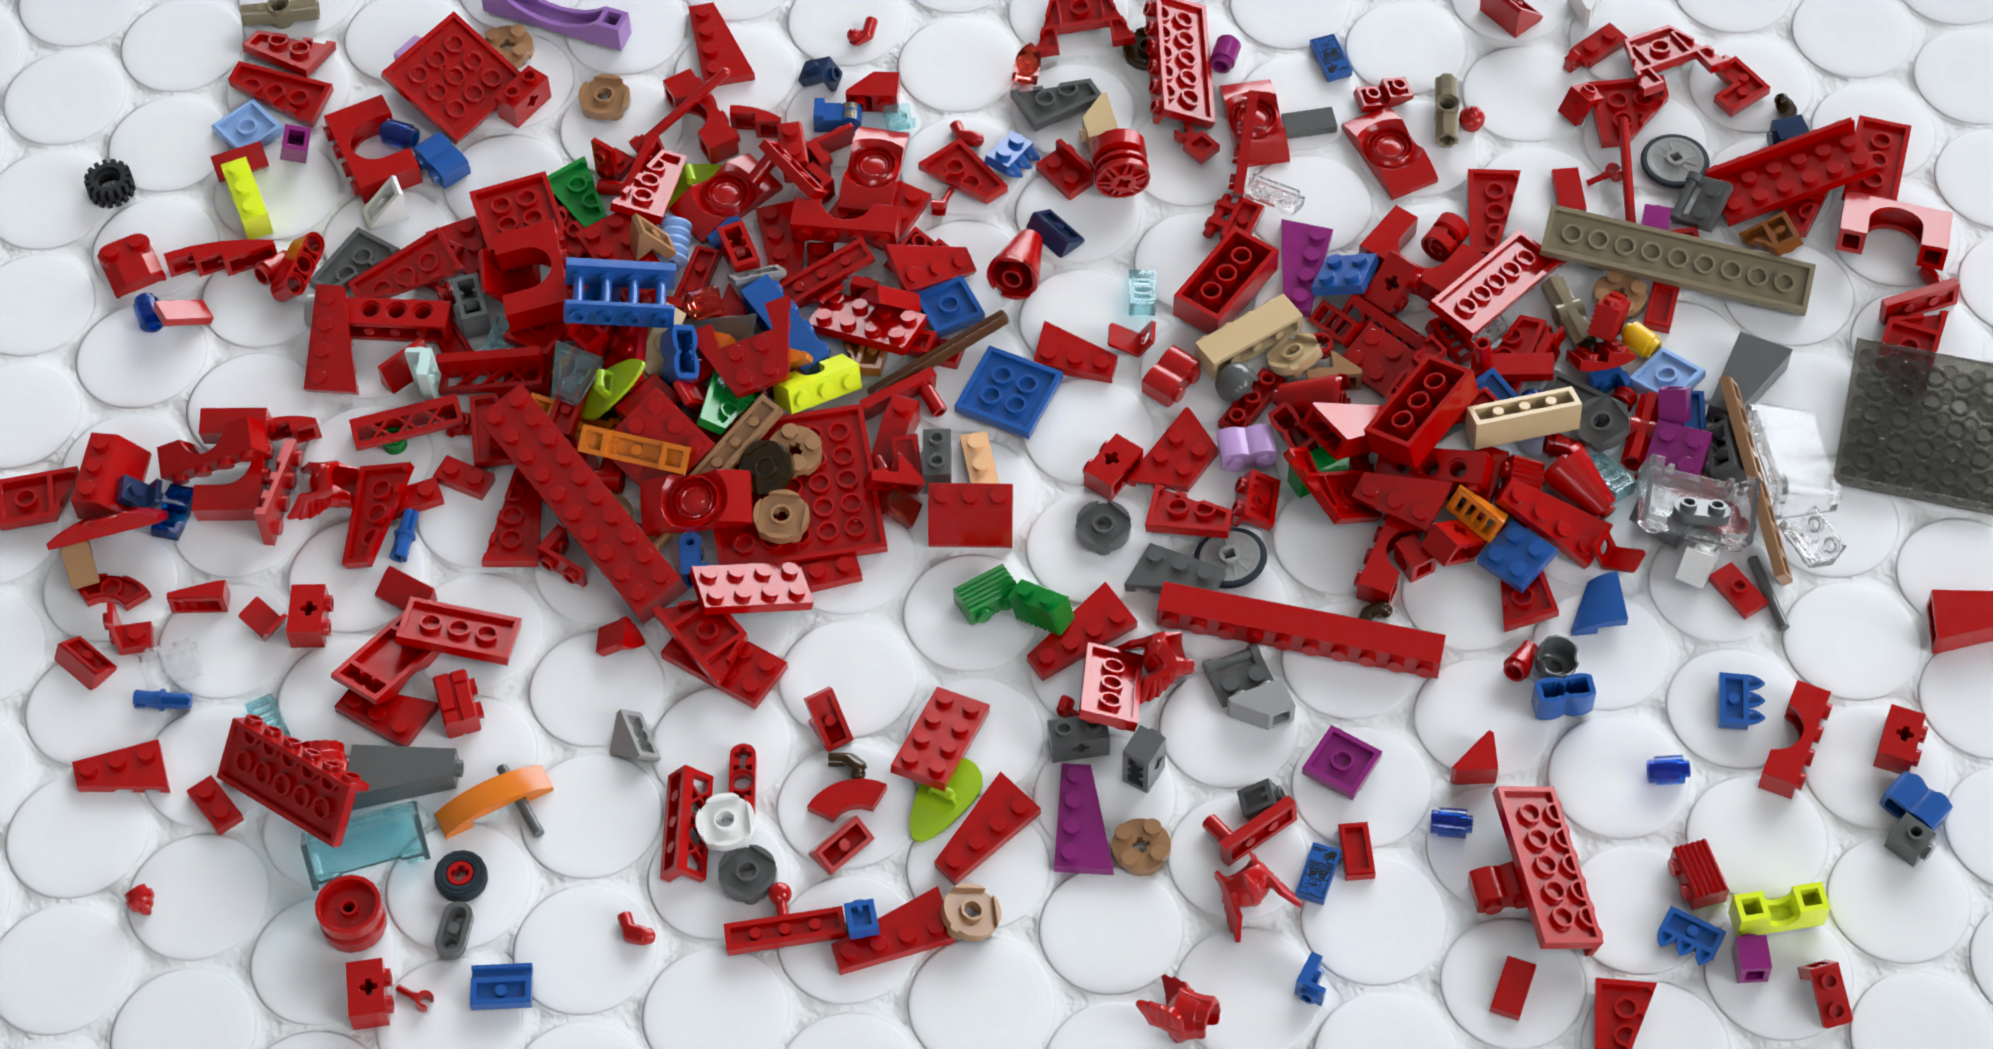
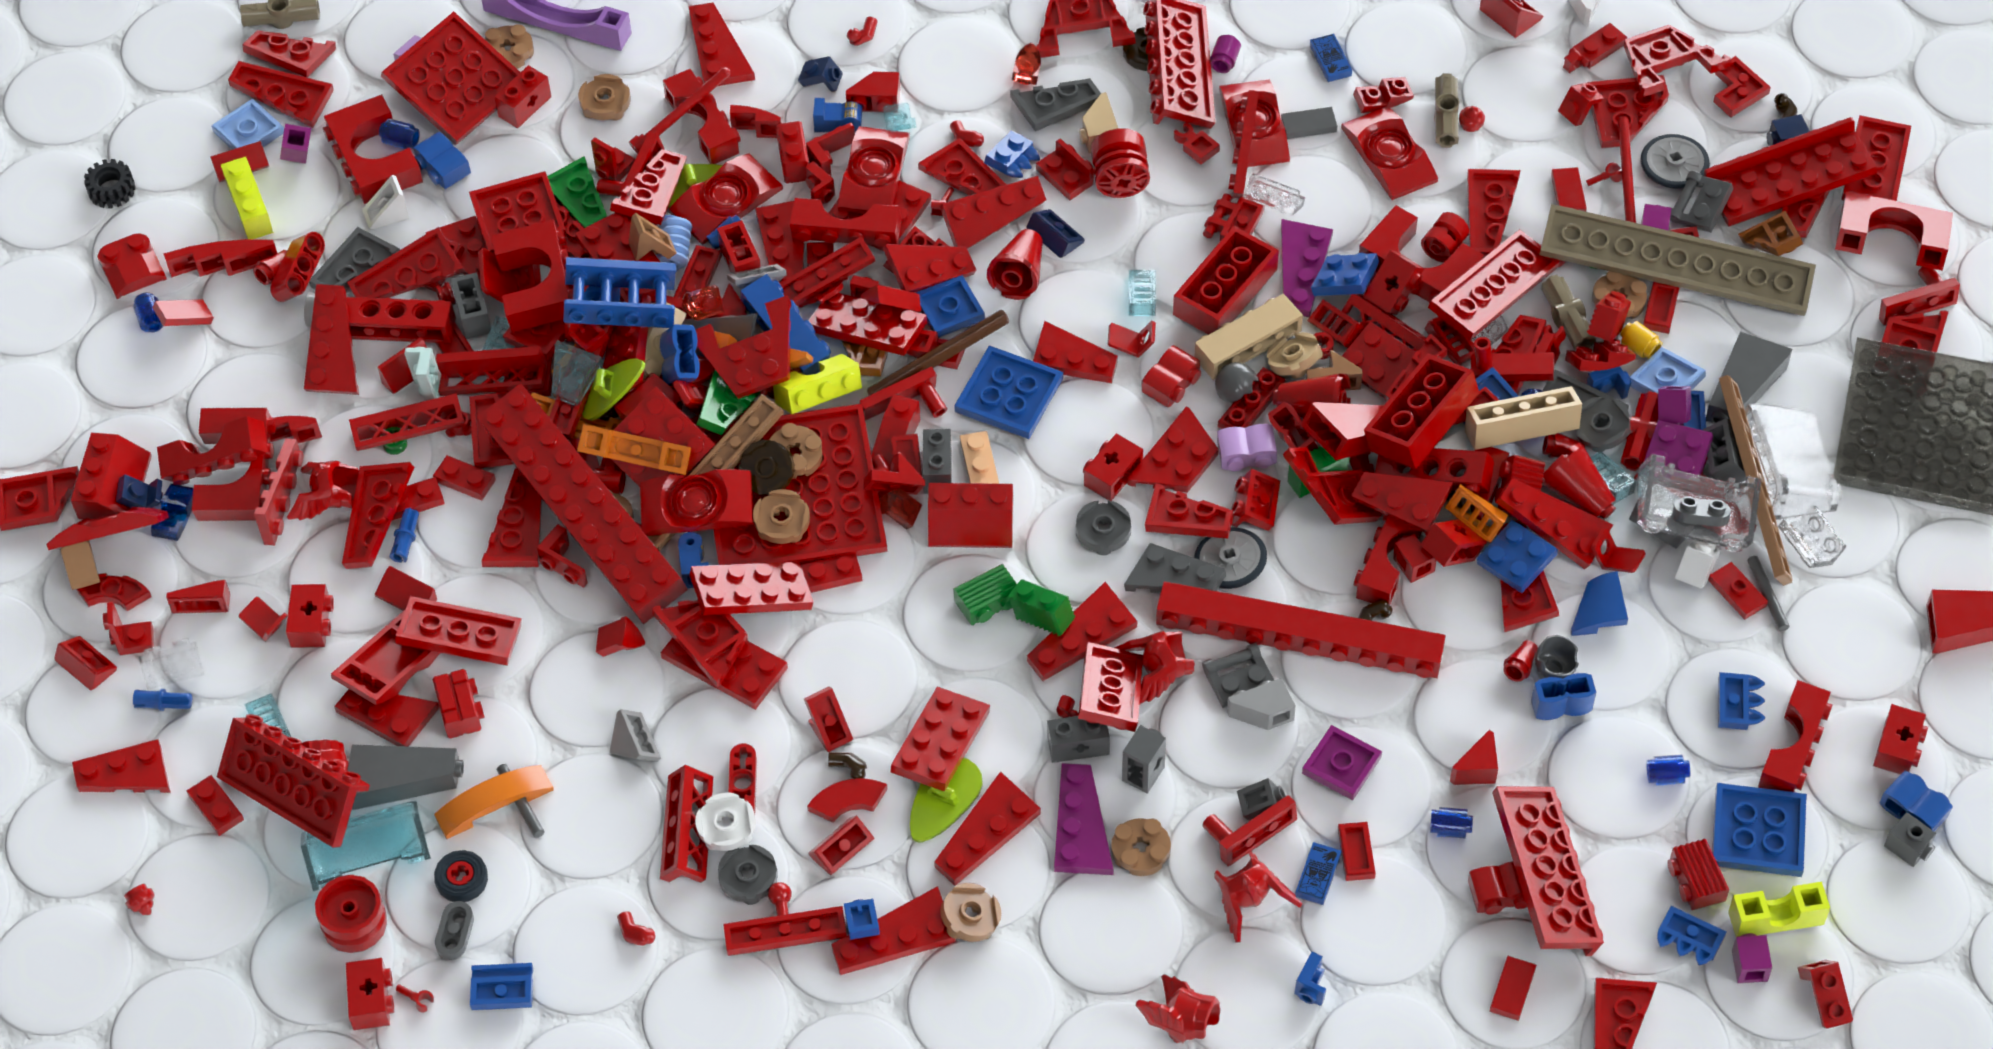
(777, 156): red piece -> none
(986, 212): none -> red wing
(1626, 395): red bush -> none
(1759, 829): none -> blue plate

